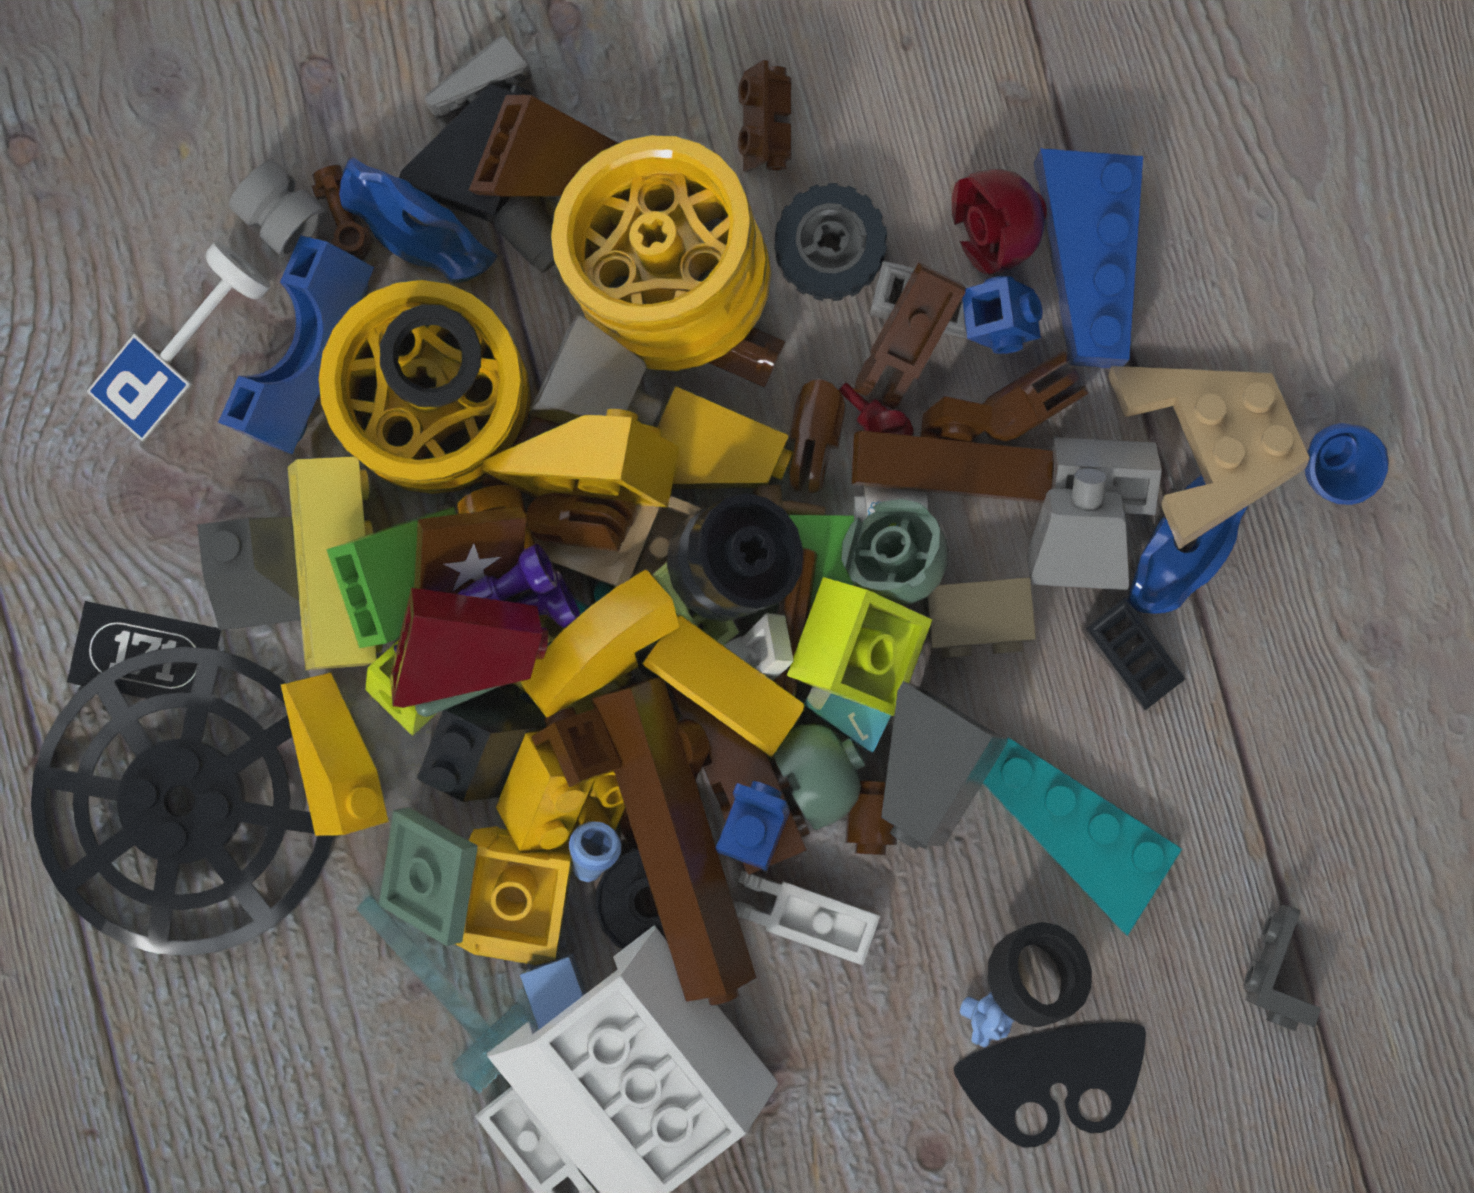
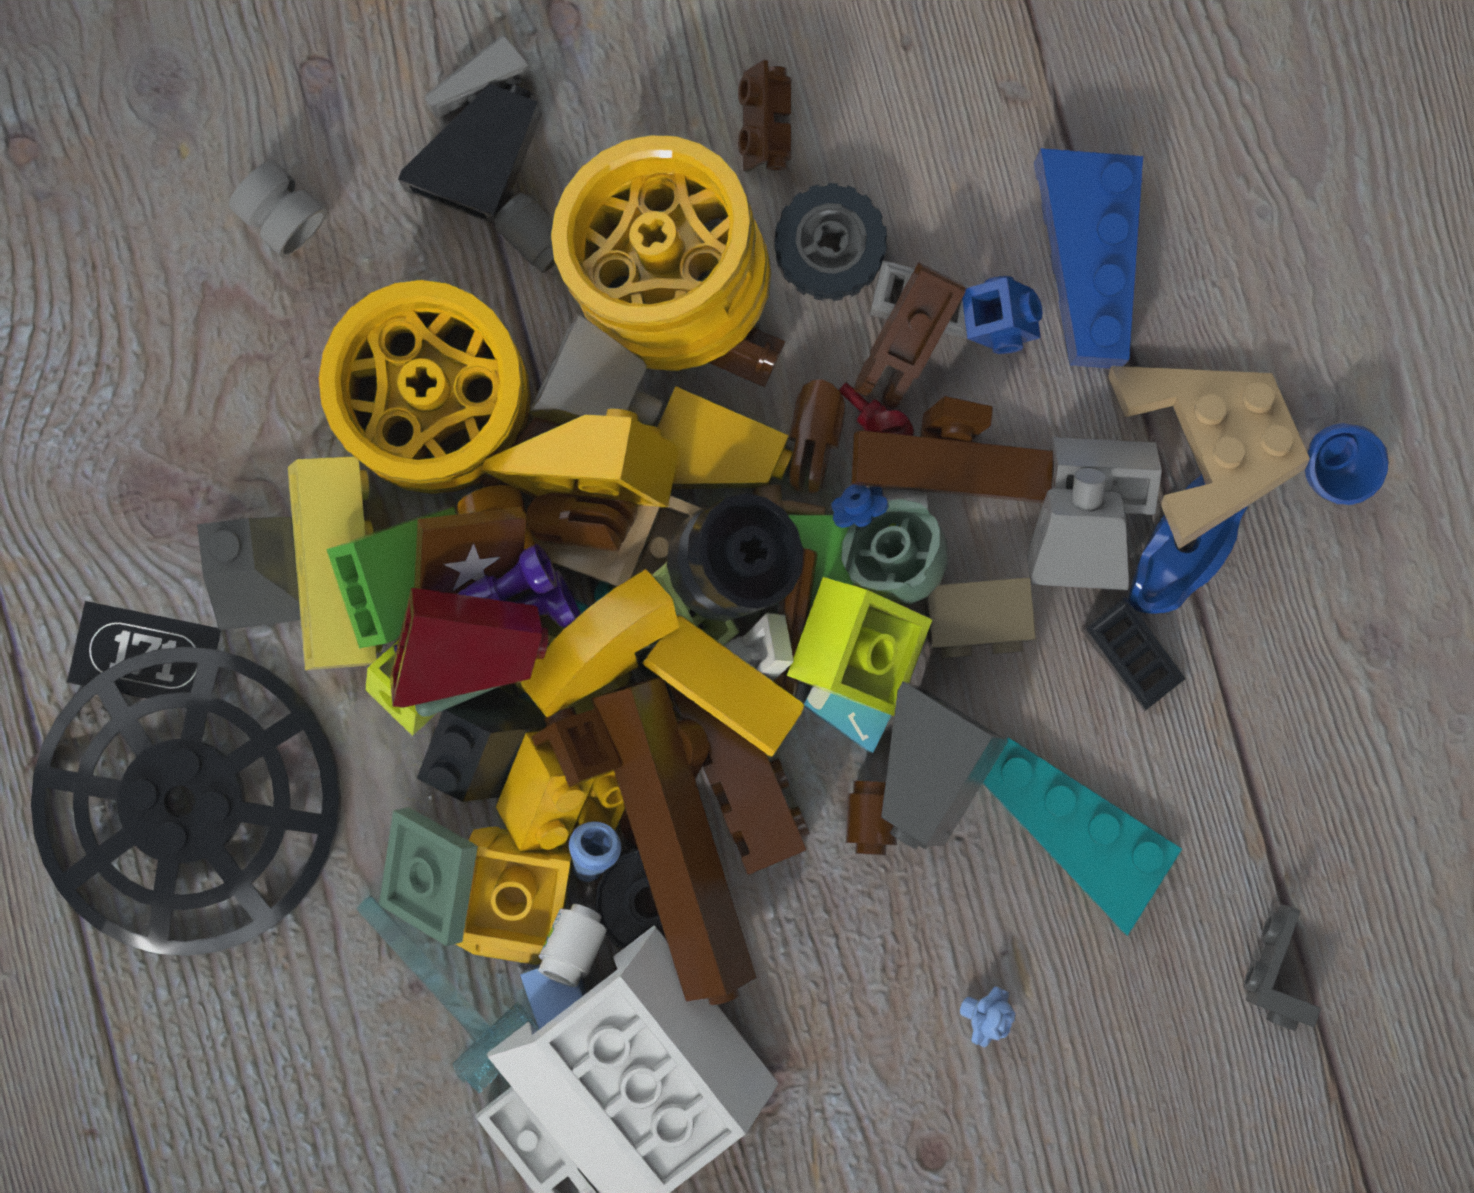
(140, 383): white piece -> none
(278, 402): blue arch -> none
(332, 759): yellow slope -> none
(348, 234): reddish brown bar -> none
(385, 207): blue piece -> none
(446, 319): black tyre -> none
(534, 150): reddish brown slope -> none
(572, 945): none -> white brick
(754, 824): blue bracket -> none
(811, 918): white hinge -> none
(821, 772): sand green cylinder -> none
(858, 506): none -> blue plant
(1001, 218): dark red cylinder -> none
(1021, 406): reddish brown arm -> none
(1027, 1067): black piece -> none
(1071, 964): black tyre -> none

